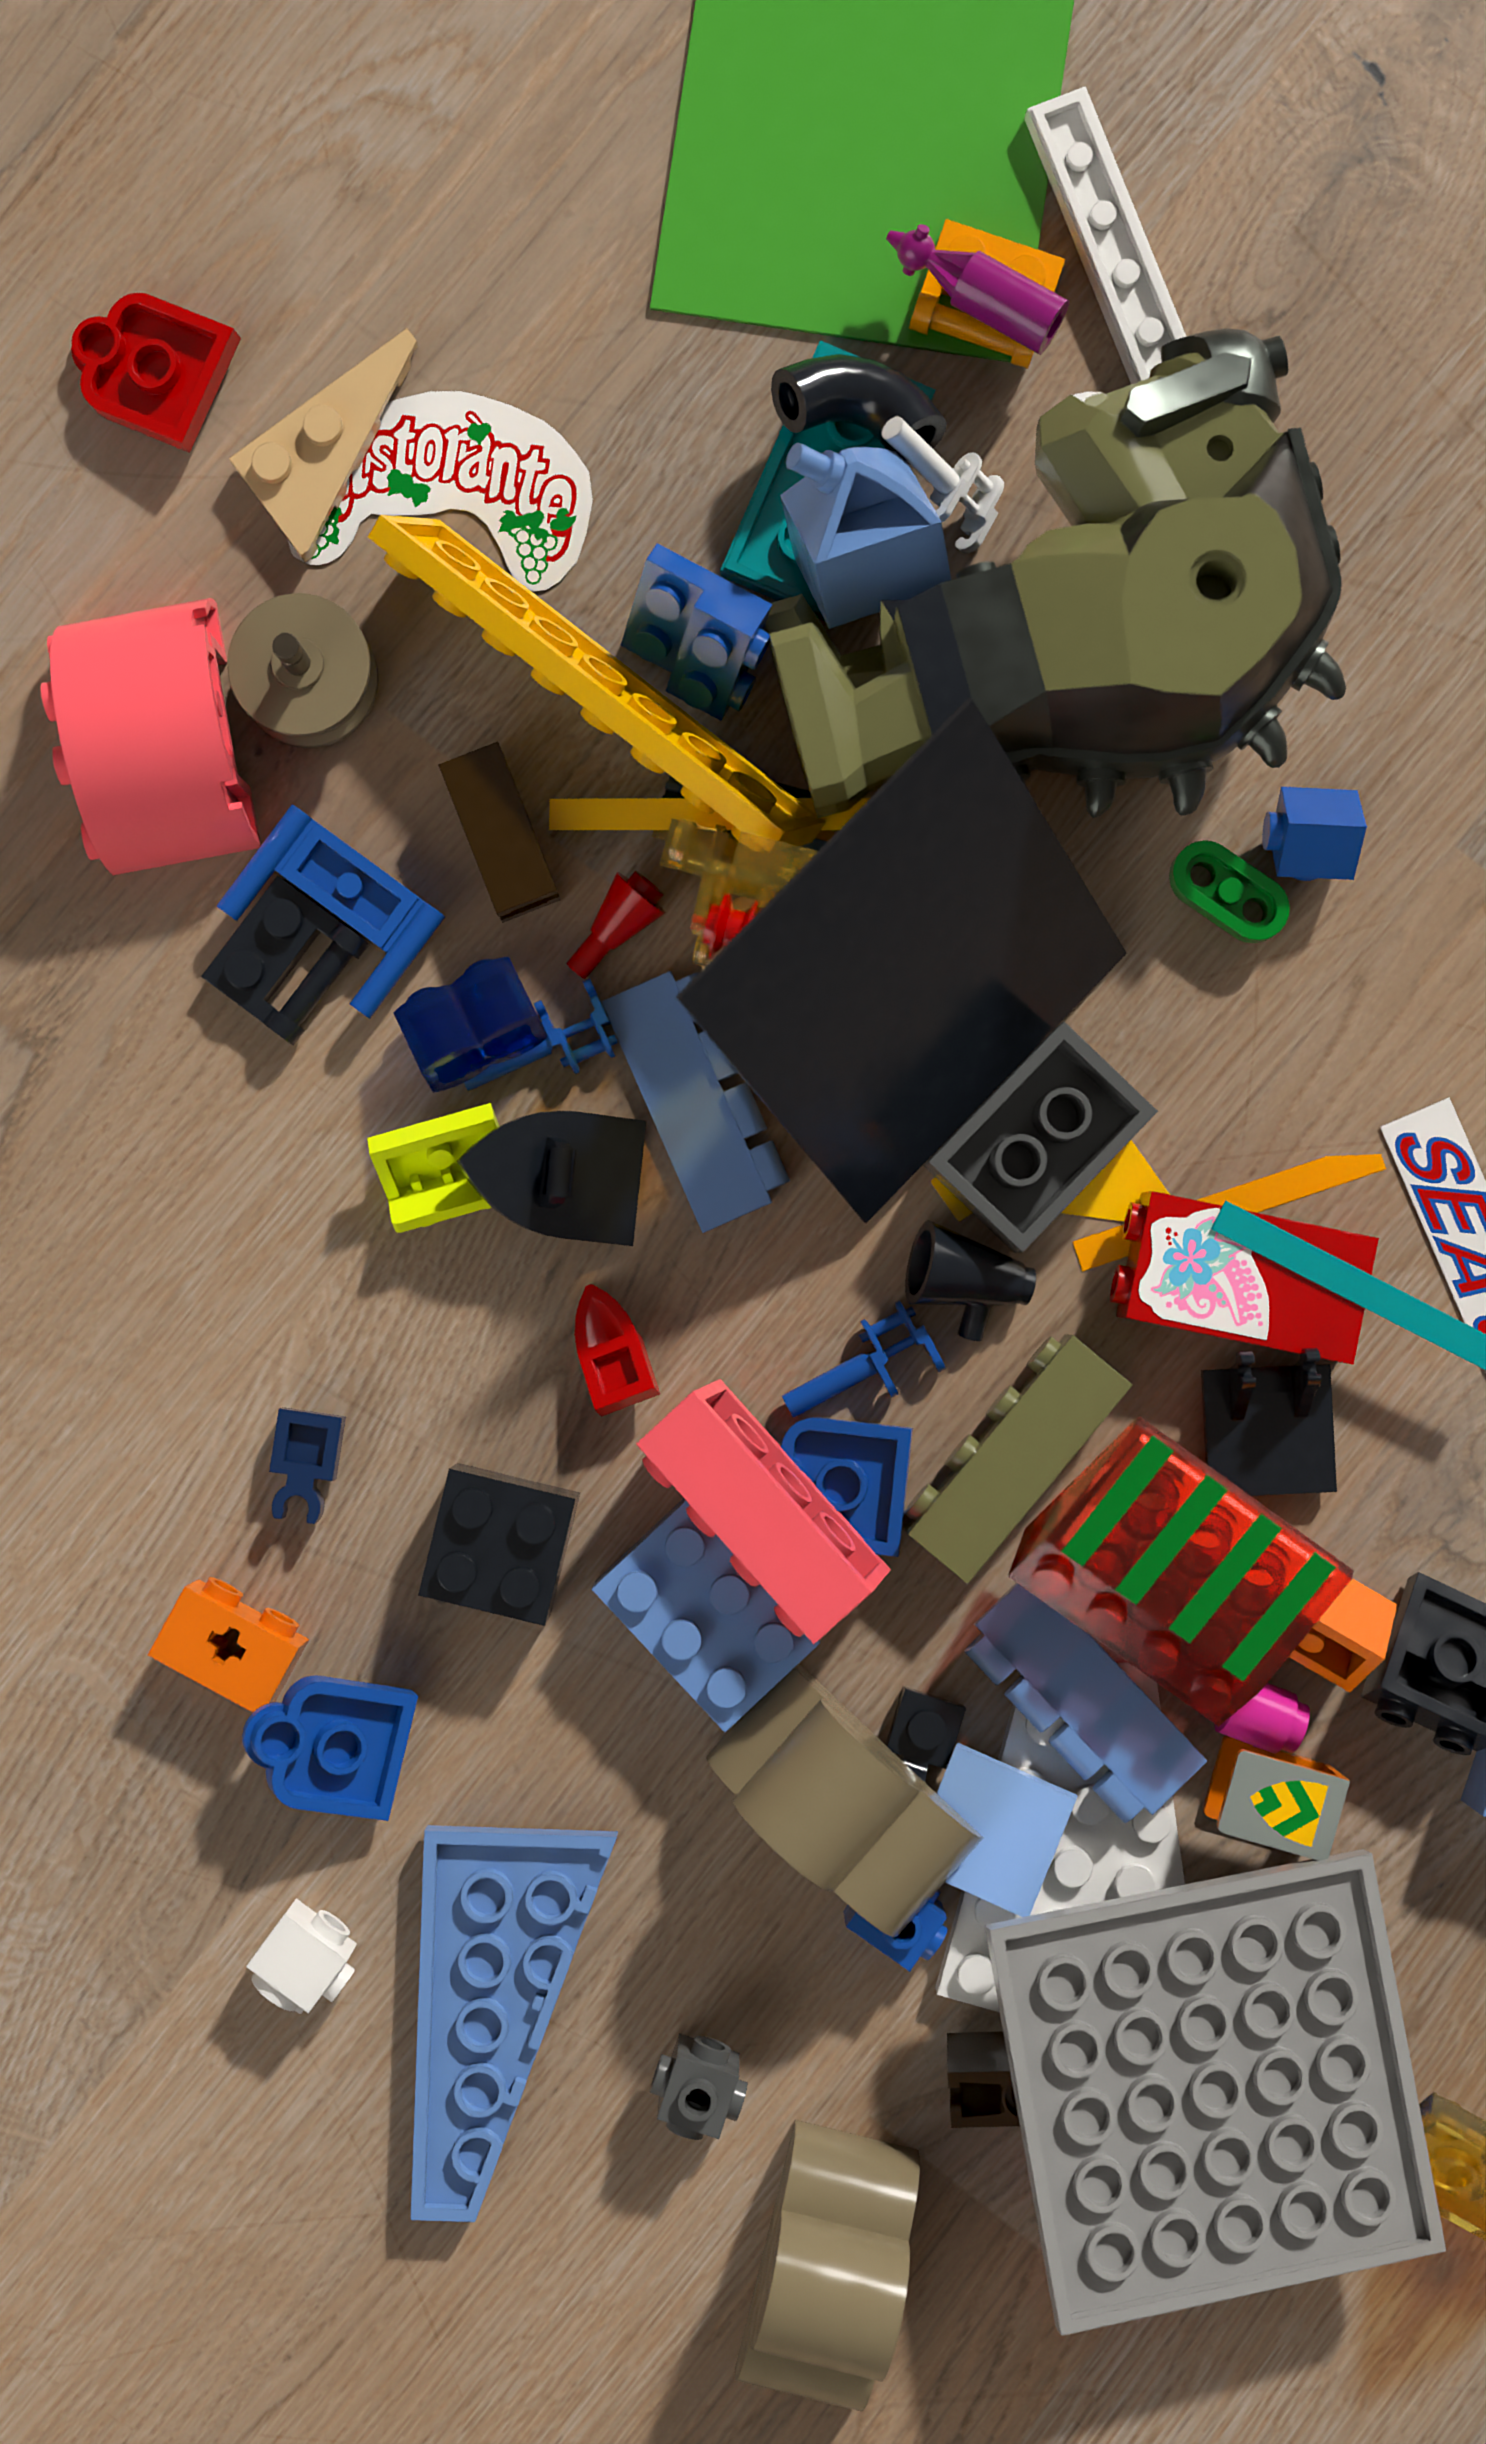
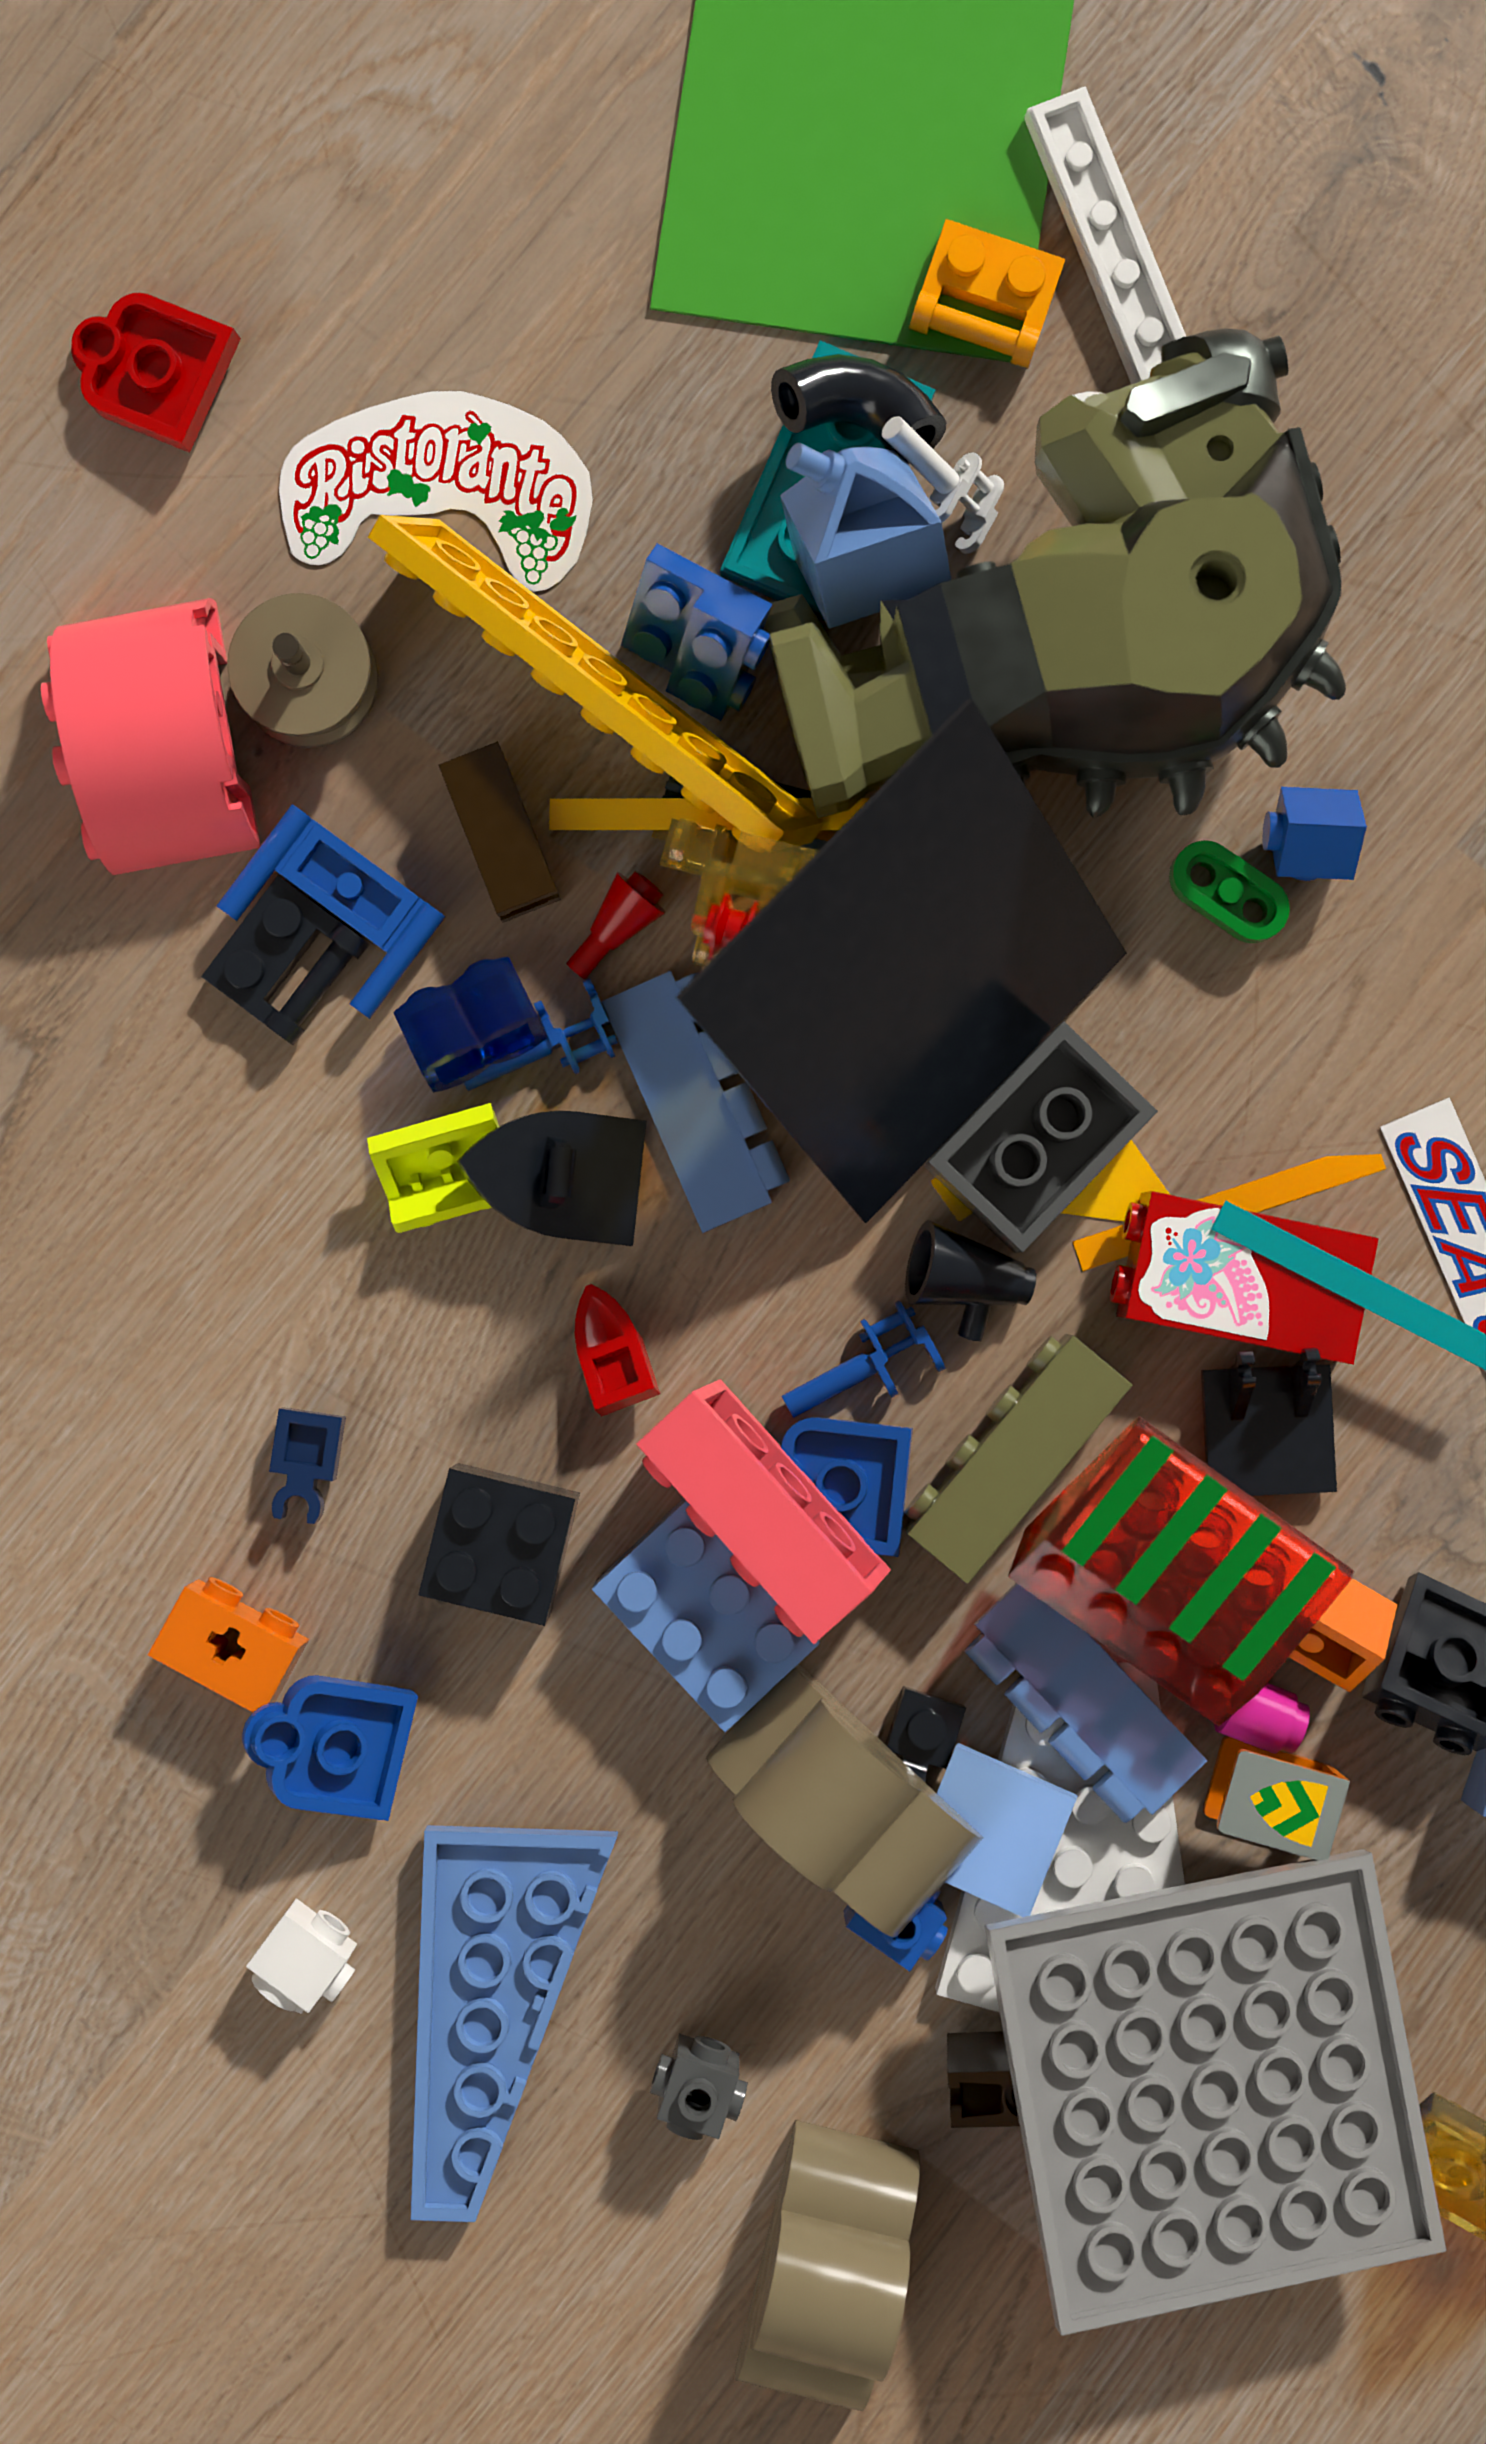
(307, 457): tan wing -> none
(985, 289): magenta wheel -> none

